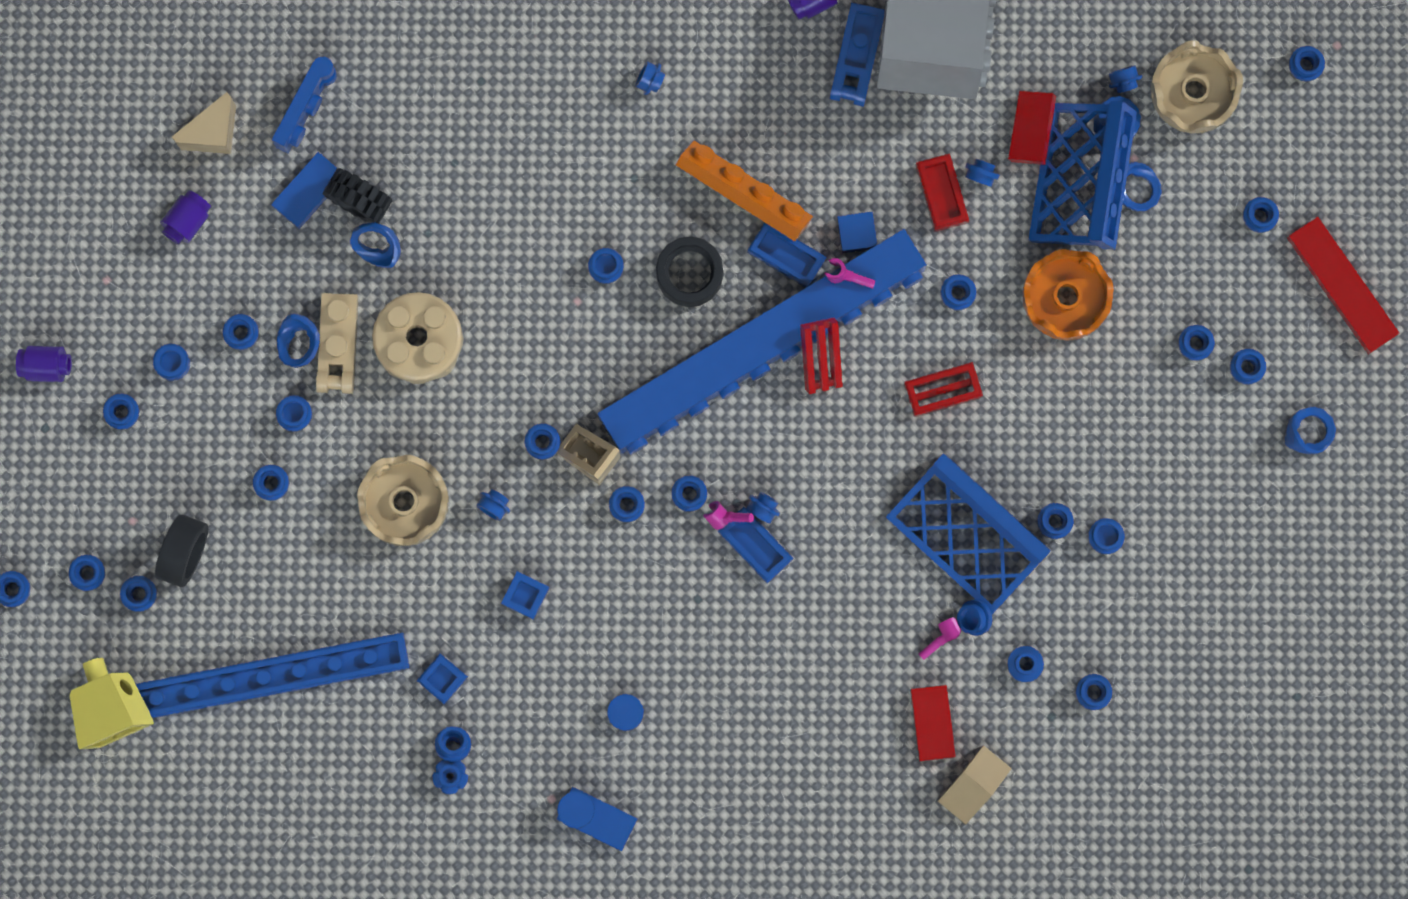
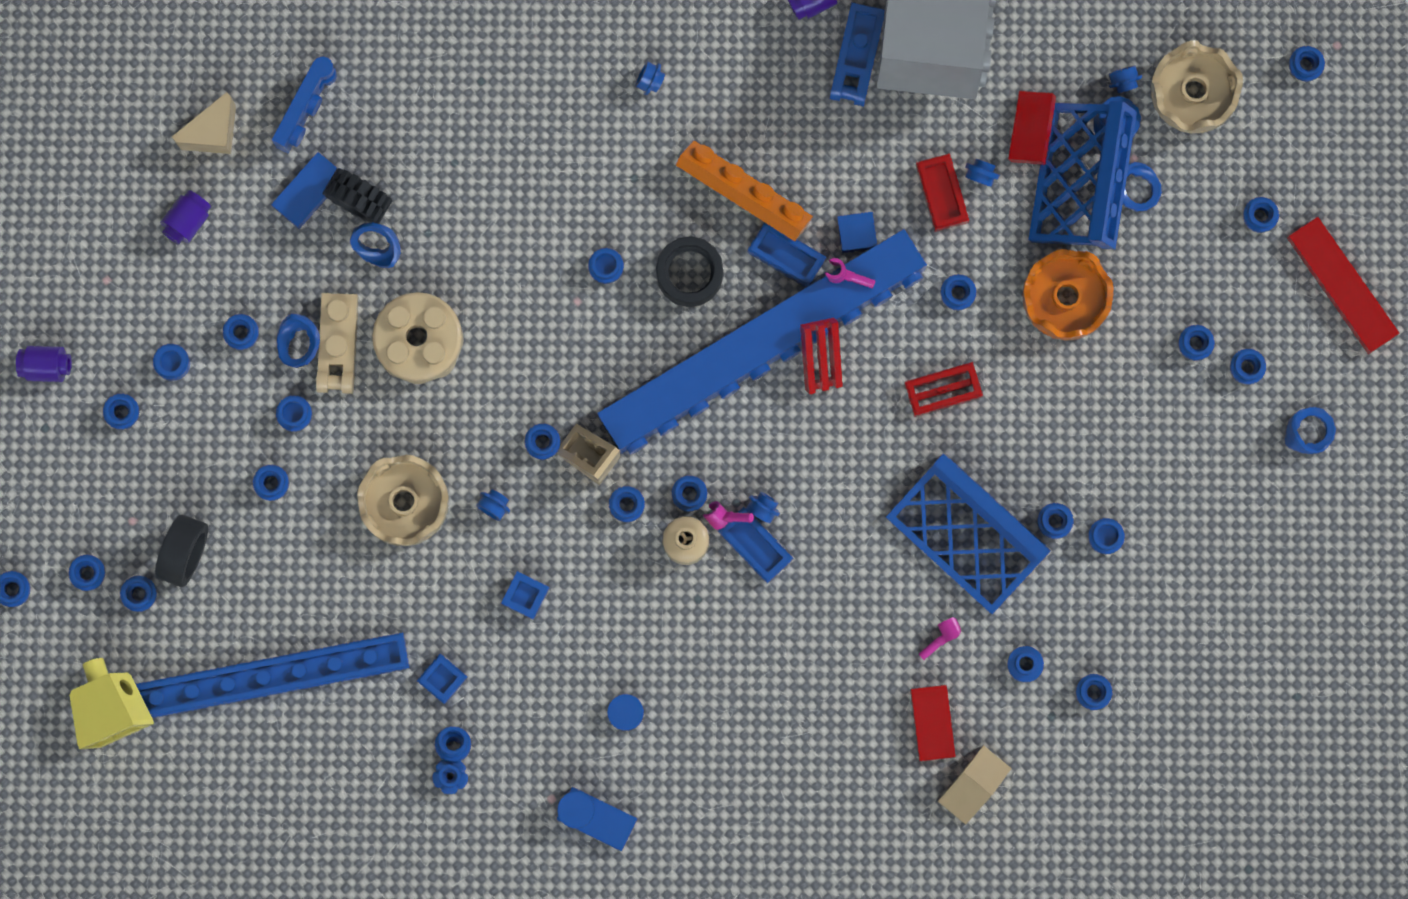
(683, 553): none -> tan head
(974, 617): blue plate -> none

